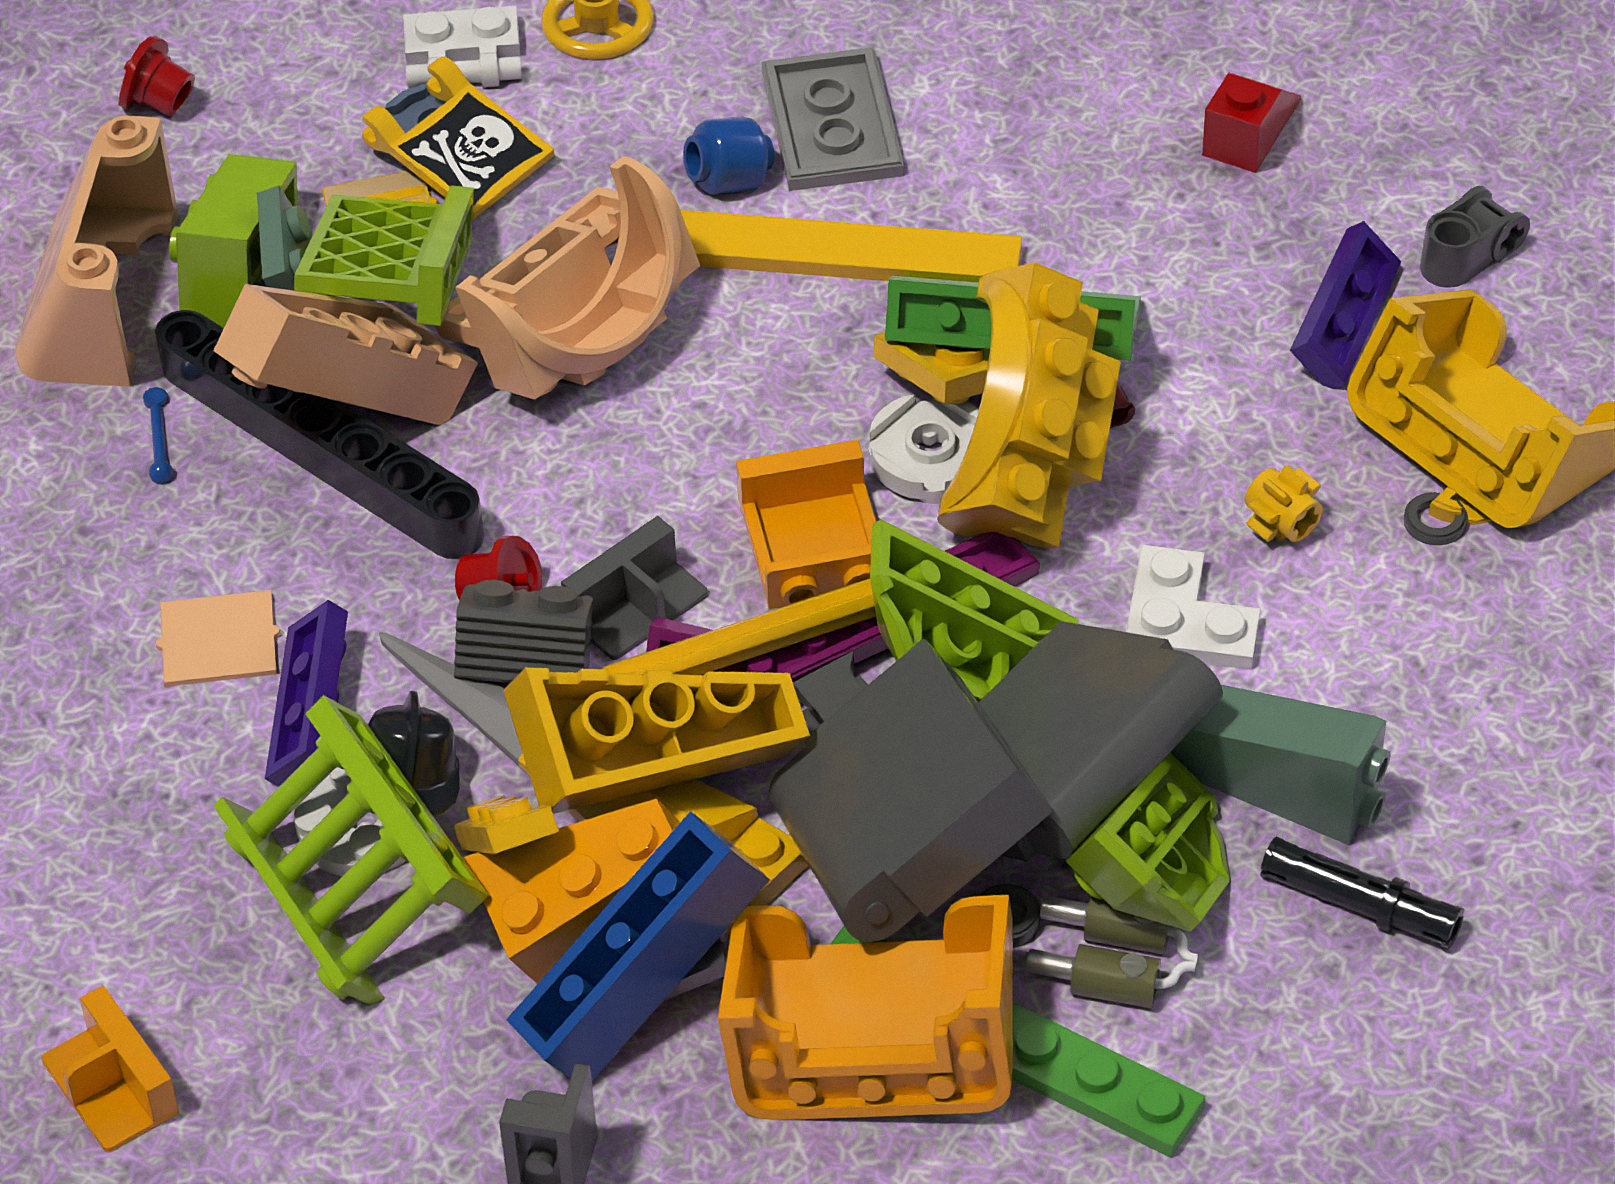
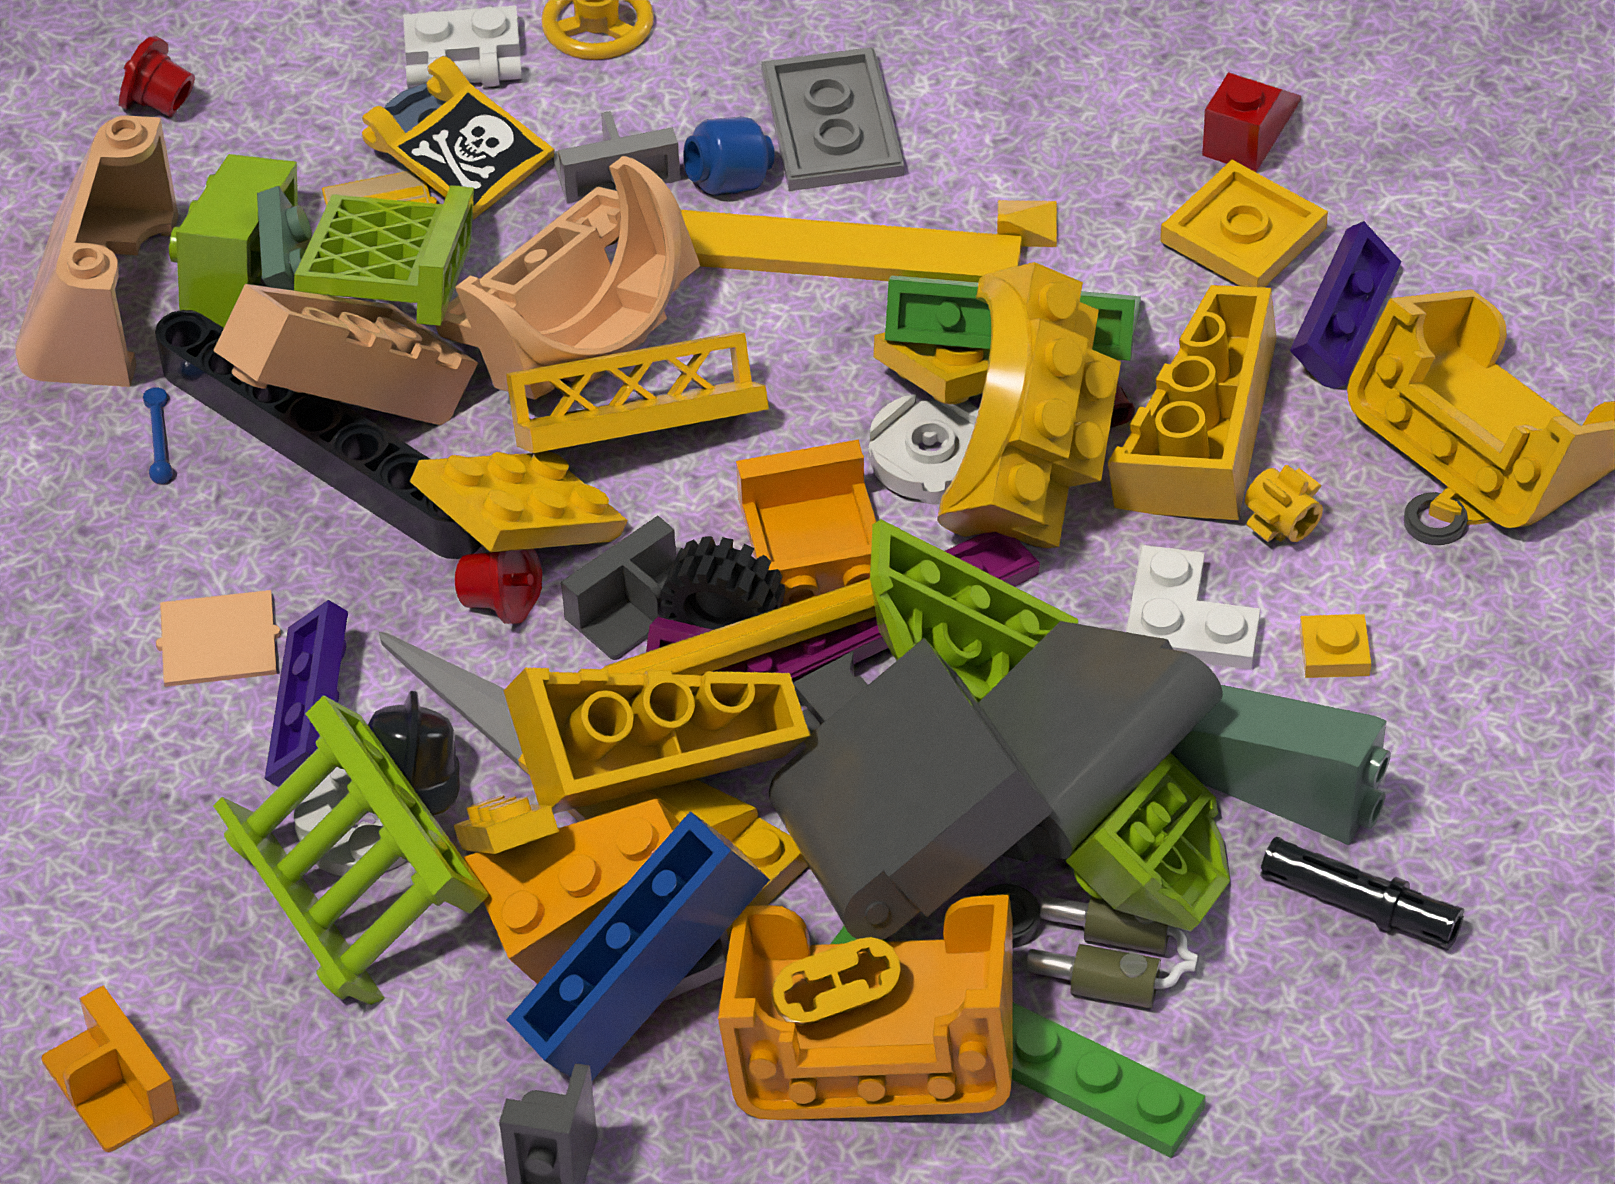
(515, 630): dark grey brick -> none
(519, 500): none -> yellow plate
(587, 166): none -> light grey panel
(639, 415): none -> yellow fence
(719, 585): none -> black tyre
(829, 965): none -> yellow beam
(1030, 219): none -> yellow slope
(1201, 425): none -> yellow wedge
(1244, 226): none -> yellow plate
(1335, 645): none -> yellow plate
(1469, 238): dark grey piece -> none

